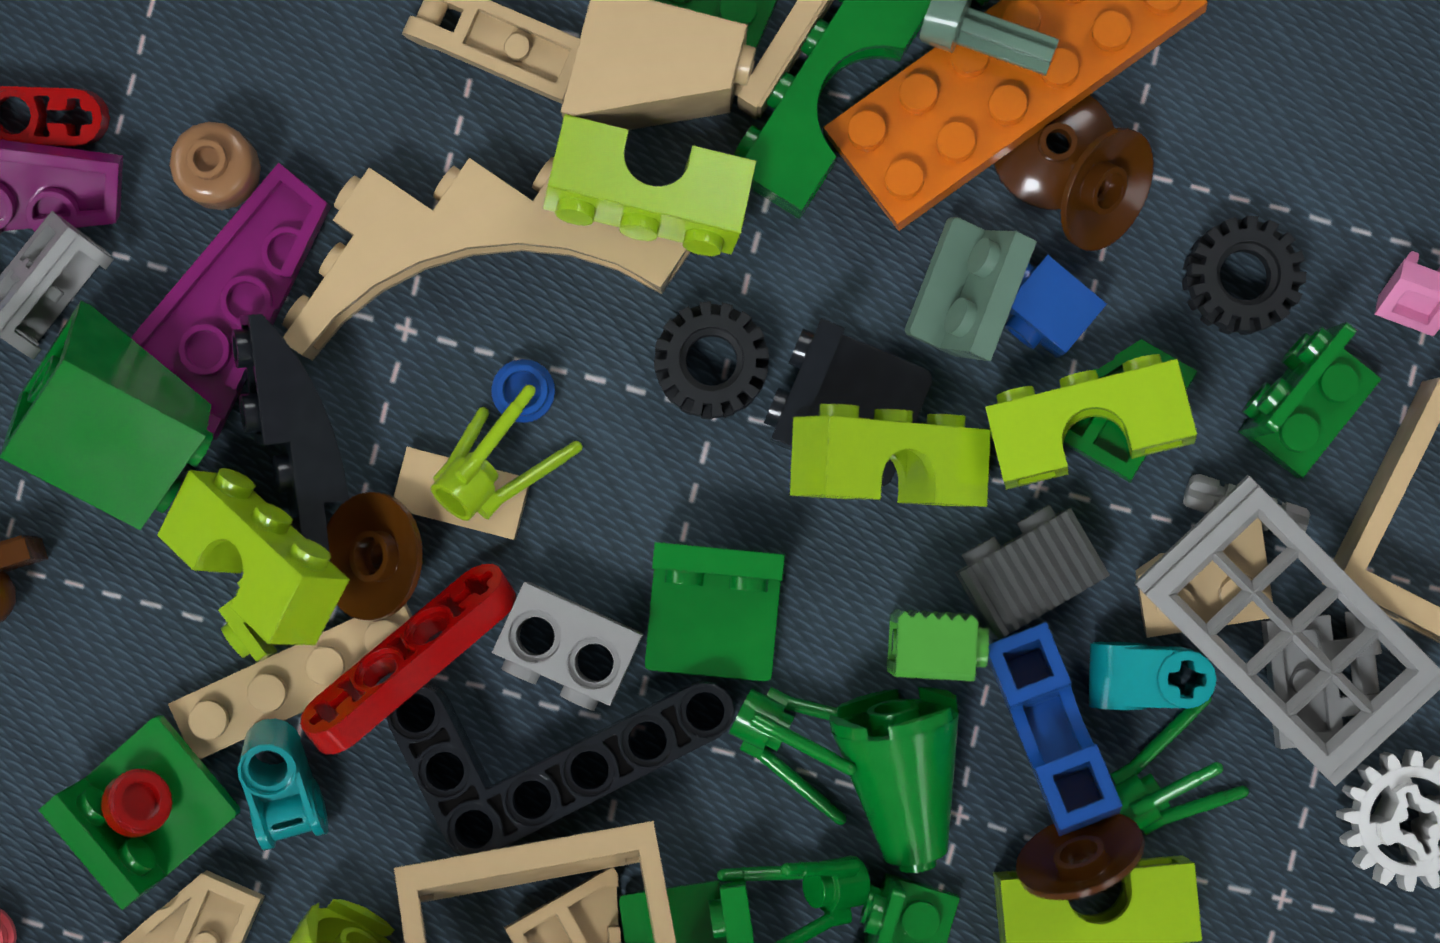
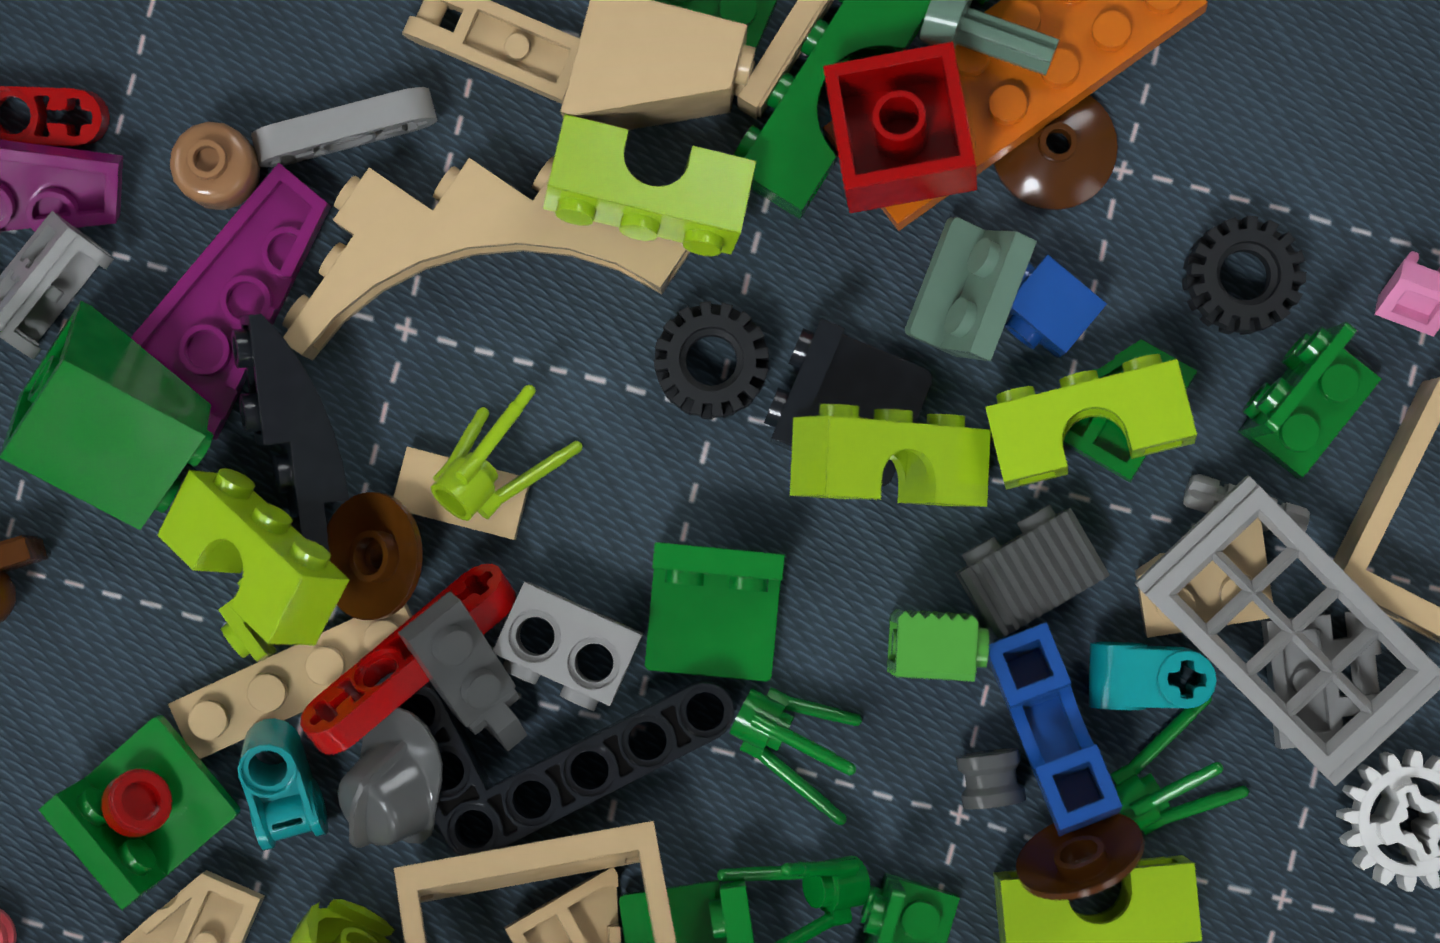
(344, 127): none -> light grey beam
(393, 784): none -> dark grey piece
(464, 670): none -> dark grey hinge
(513, 378): blue plate -> none
(901, 127): none -> red brick
(903, 770): green cone -> none
(991, 778): none -> dark grey wheel
(1107, 189): reddish brown dish -> none

